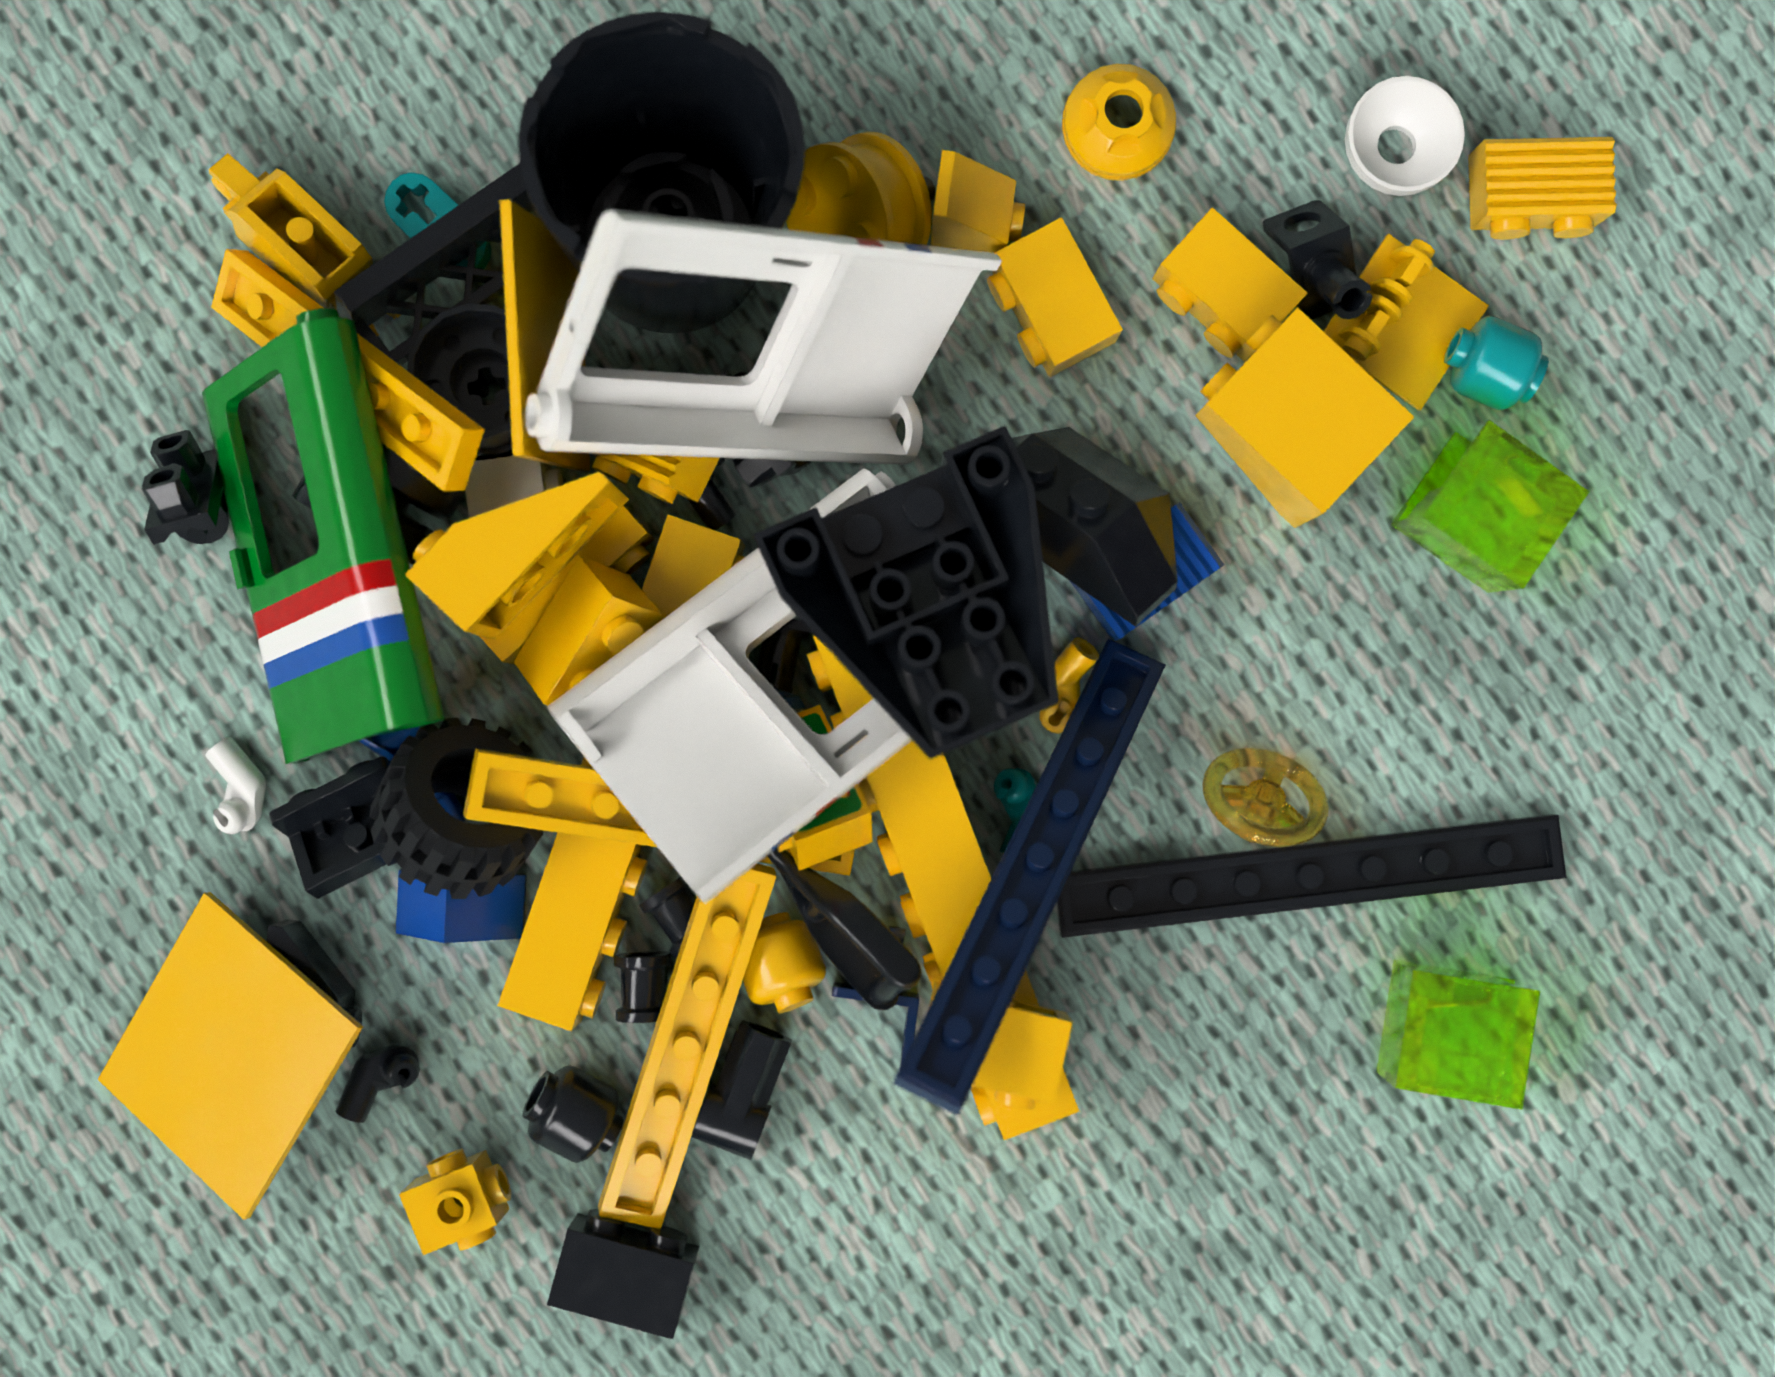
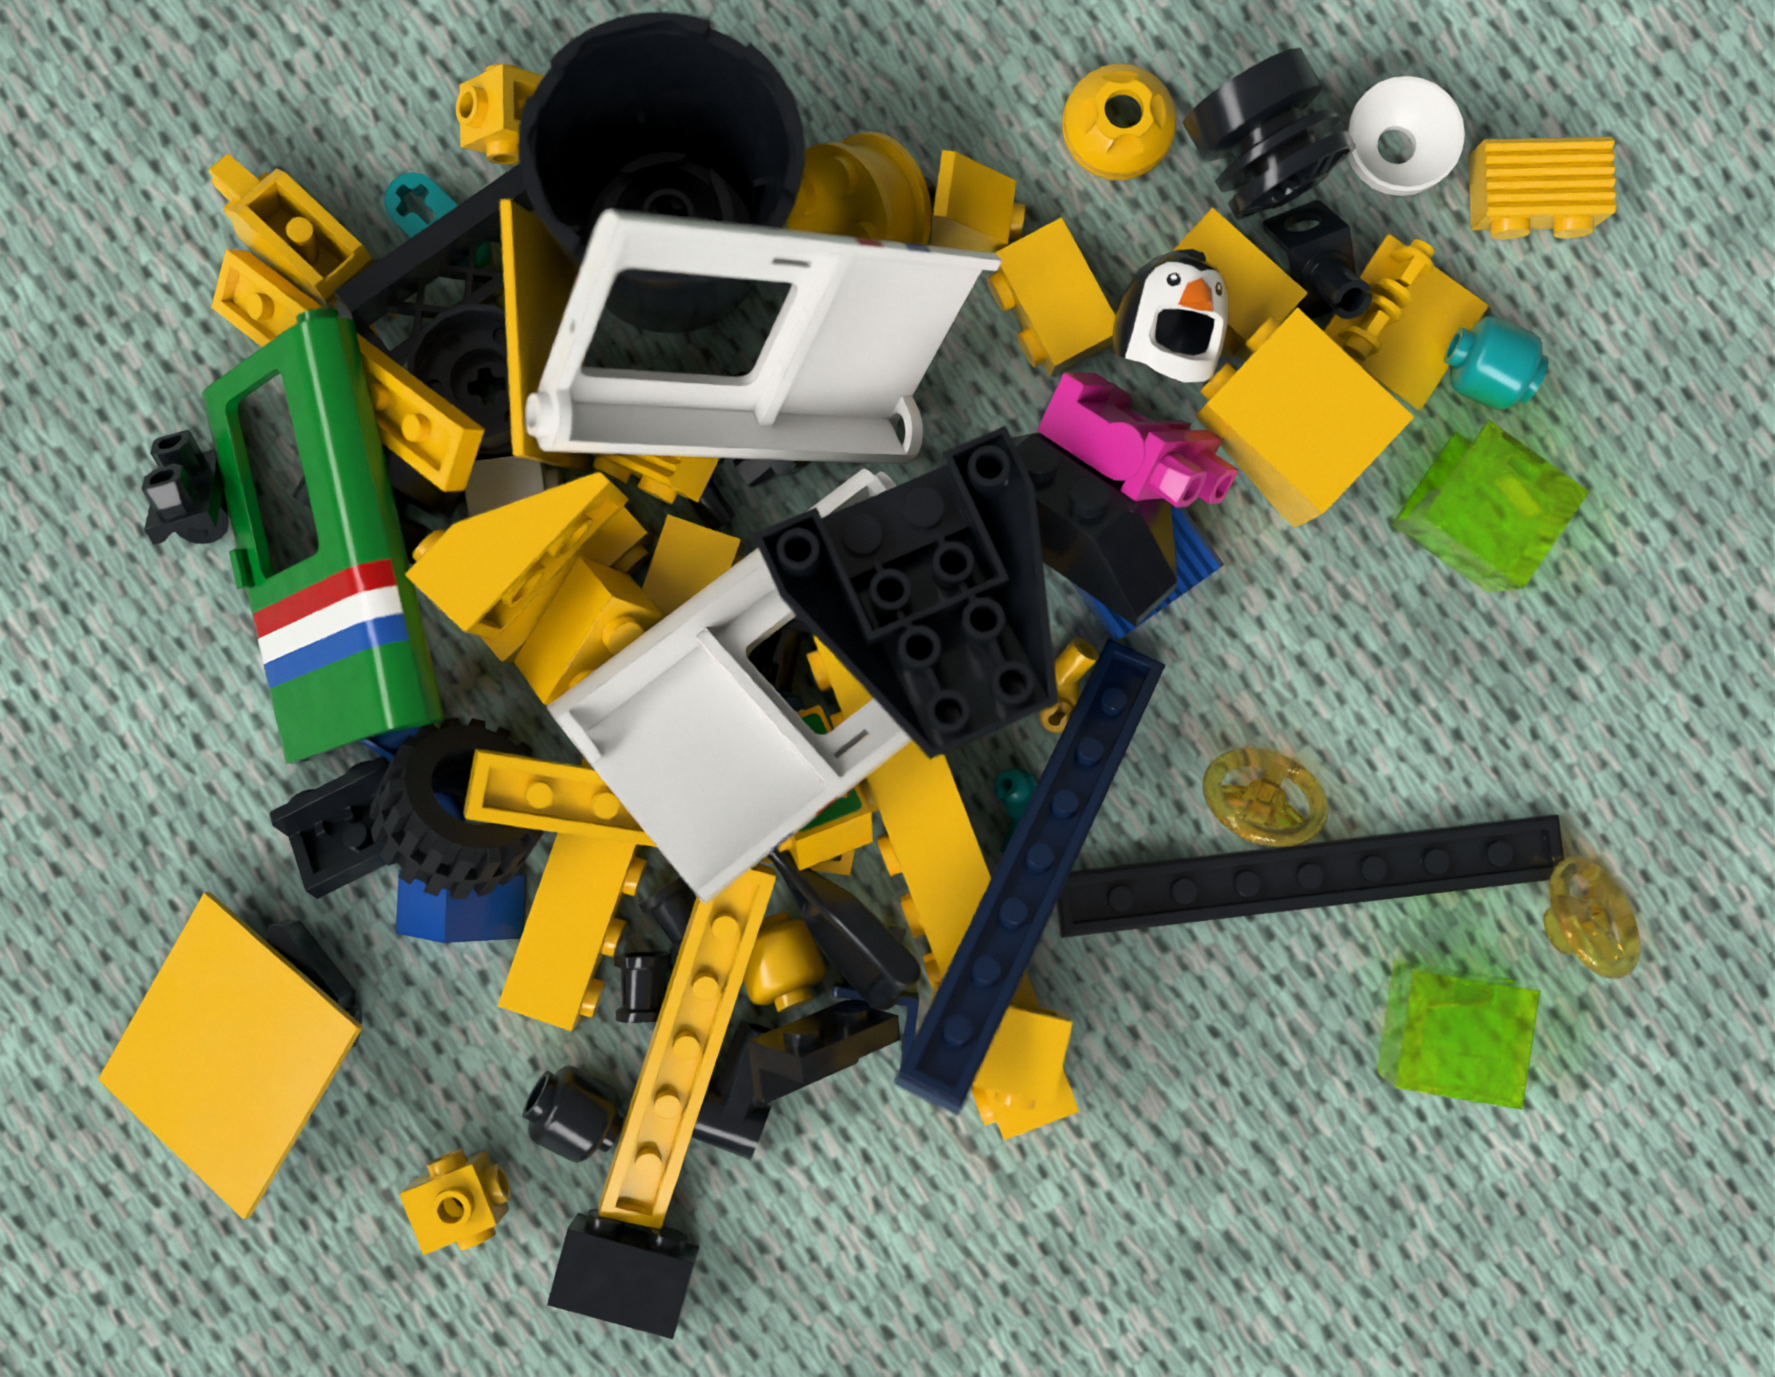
(244, 788): white arm -> none
(374, 1073): black arm -> none
(492, 111): none -> yellow brick
(817, 1047): none -> black bracket
(1153, 457): none -> dark pink hips
(1174, 316): none -> piece
(1264, 128): none -> black wheel
(1585, 925): none -> clear yellow piece

